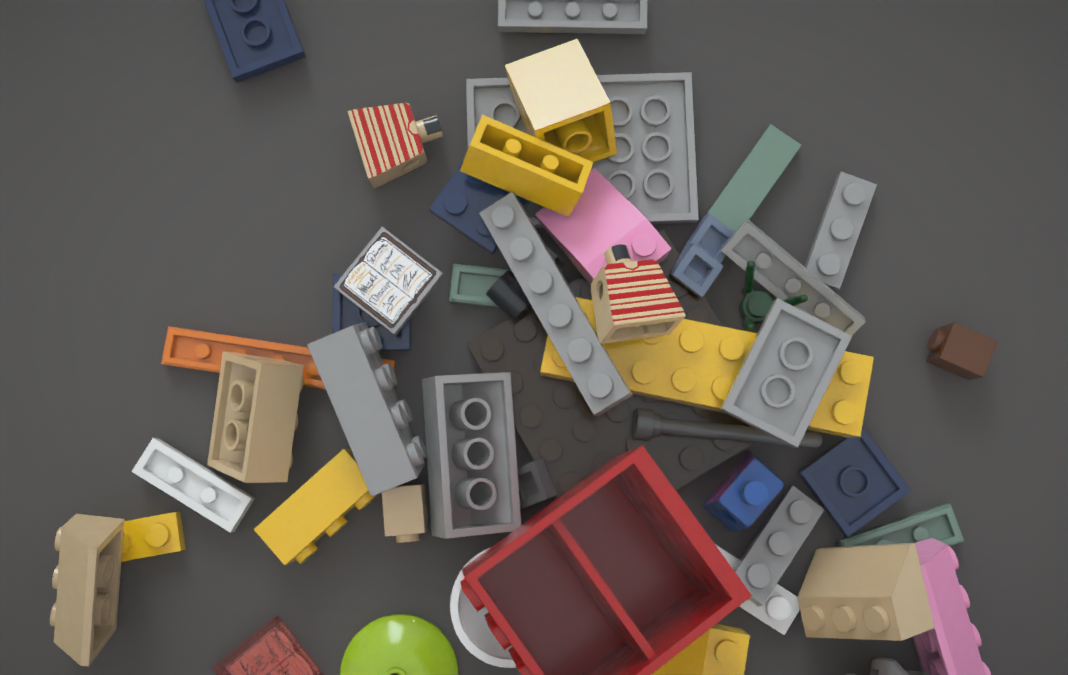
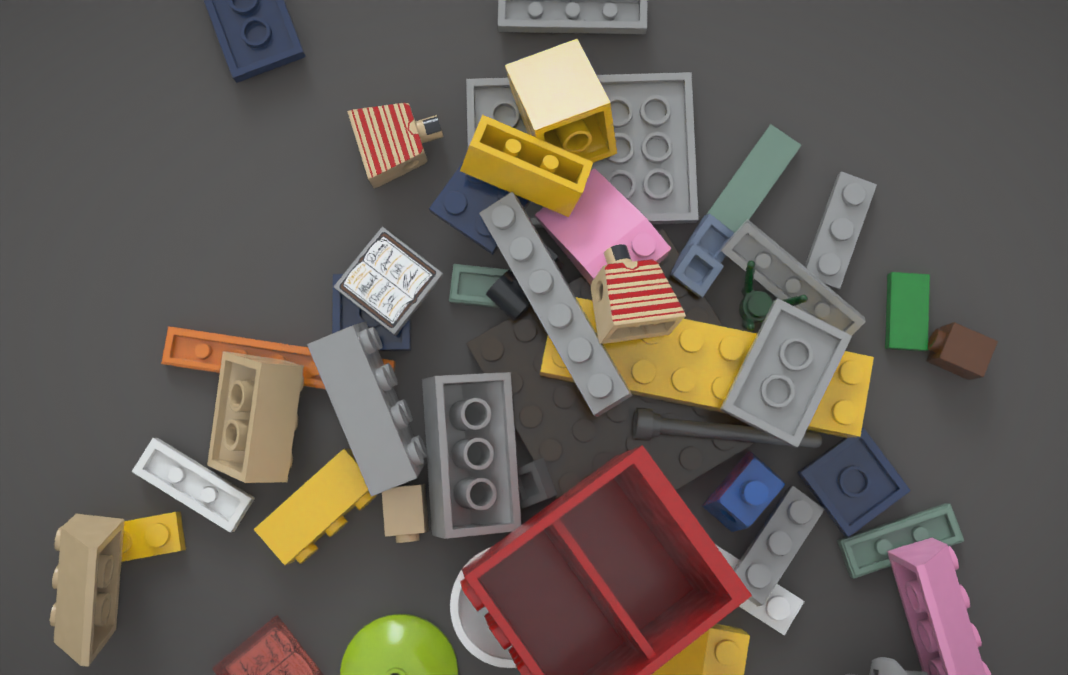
(865, 593): tan slope -> none
(907, 311): none -> green tile

